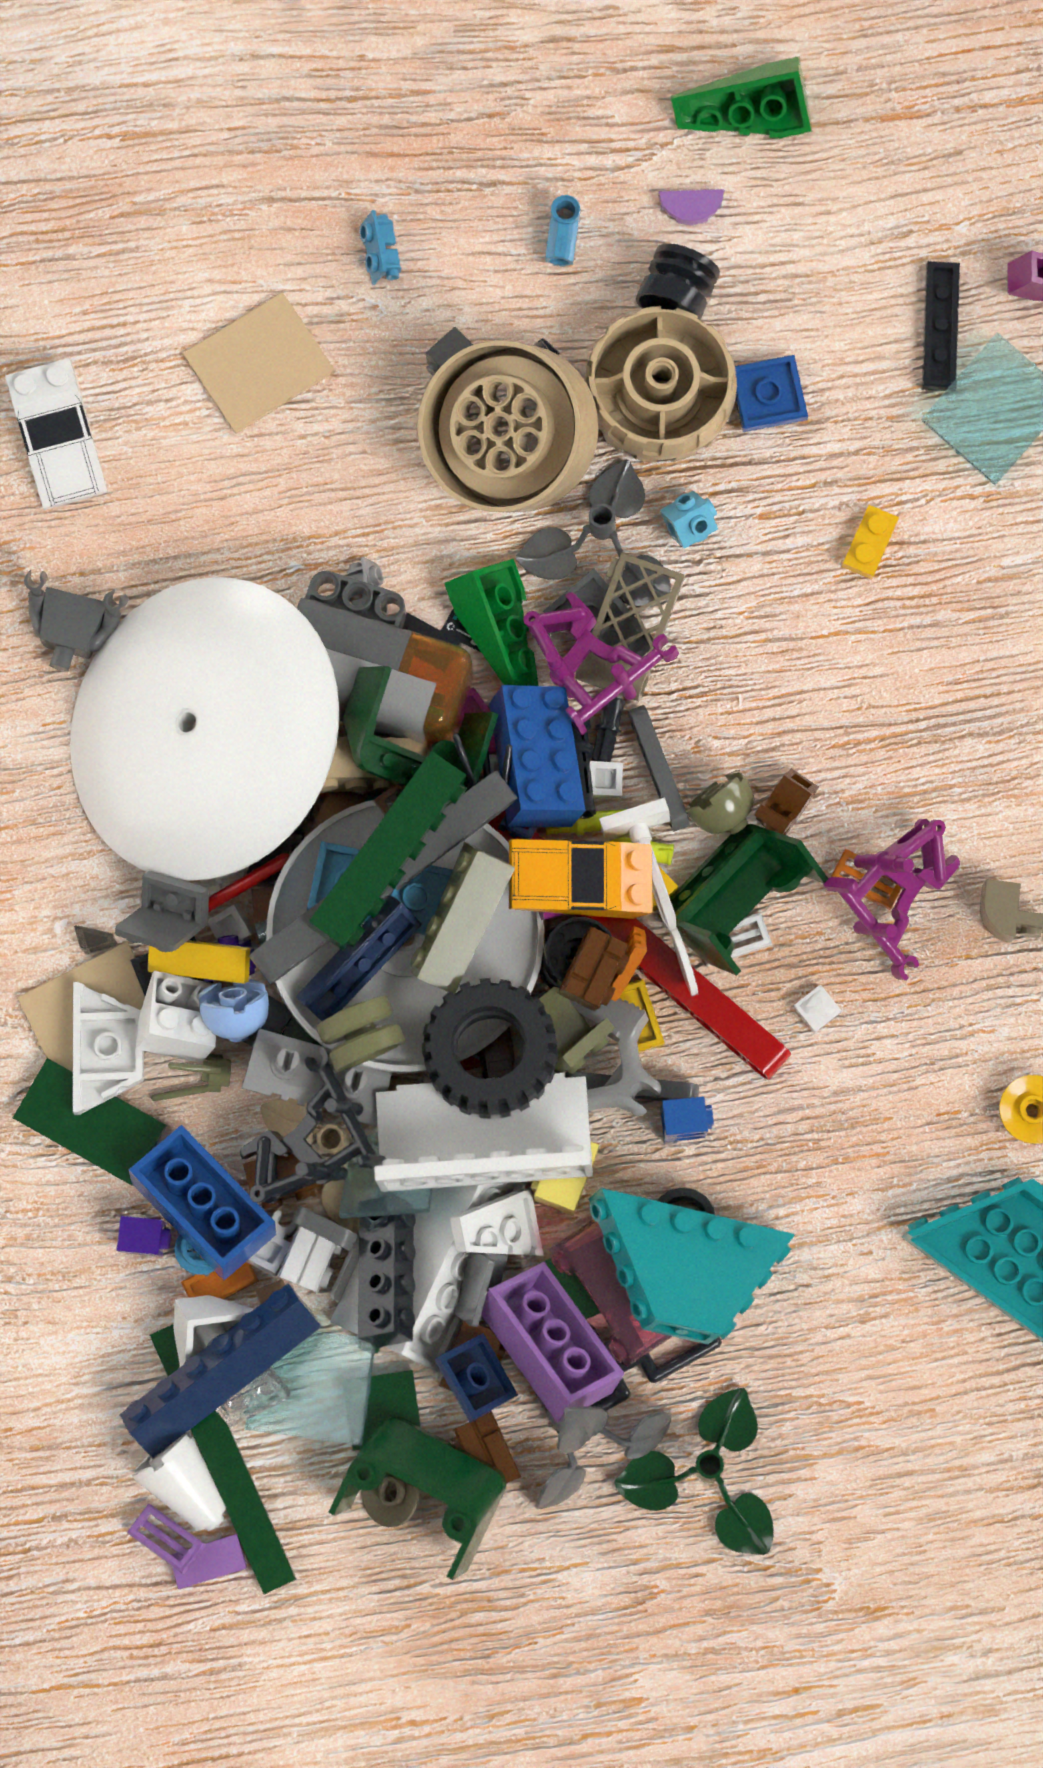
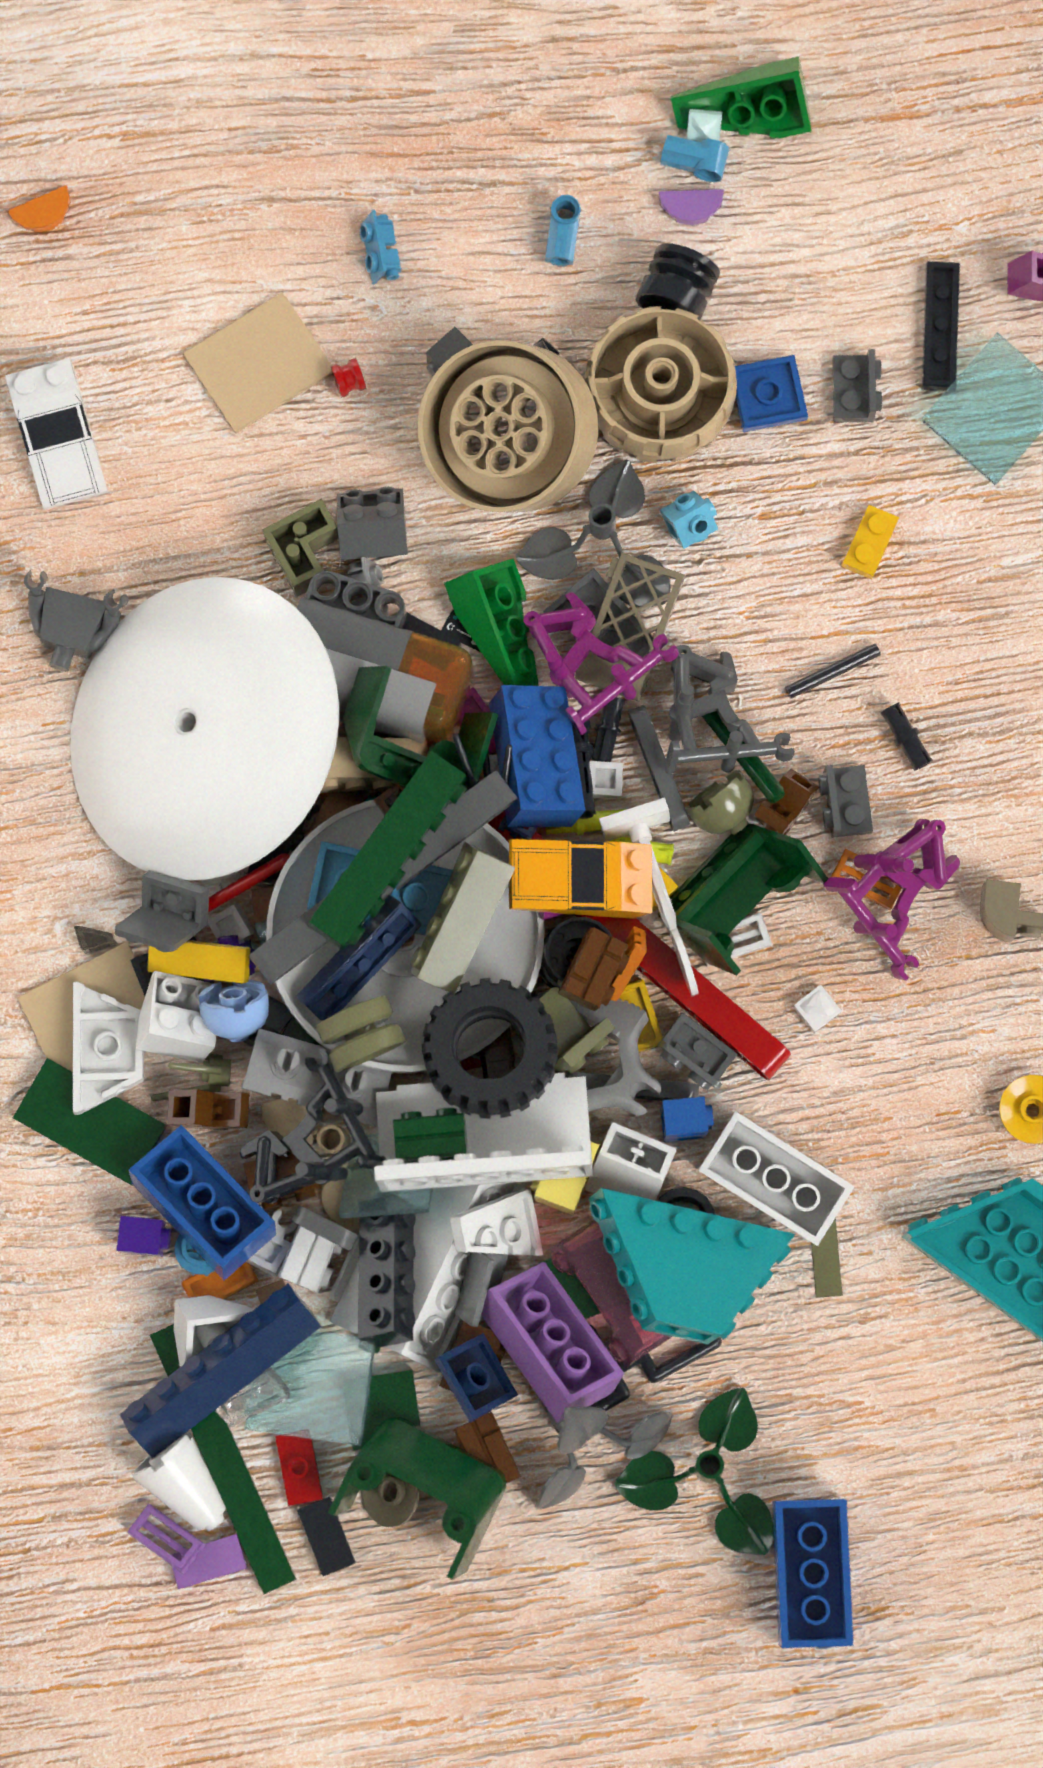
(42, 212): none -> orange tile
(207, 1109): none -> reddish brown brick
(296, 540): none -> olive brick
(299, 1469): none -> red plate
(326, 1537): none -> black tile
(348, 377): none -> red wheel
(371, 523): none -> dark grey slope
(434, 1135): none -> dark green brick
(631, 1163): none -> white slope
(697, 1050): none -> dark grey bracket
(703, 125): none -> light aqua tile
(703, 158): none -> dark azure piece
(722, 681): none -> dark grey piece
(752, 765): none -> dark green axle
(776, 1178): none -> white brick
(812, 1573): none -> blue brick
(827, 1265): none -> olive sticker
(832, 671): none -> black bar
(846, 801): none -> dark grey bracket
(855, 387): none -> dark grey bracket
(906, 736): none -> black pin

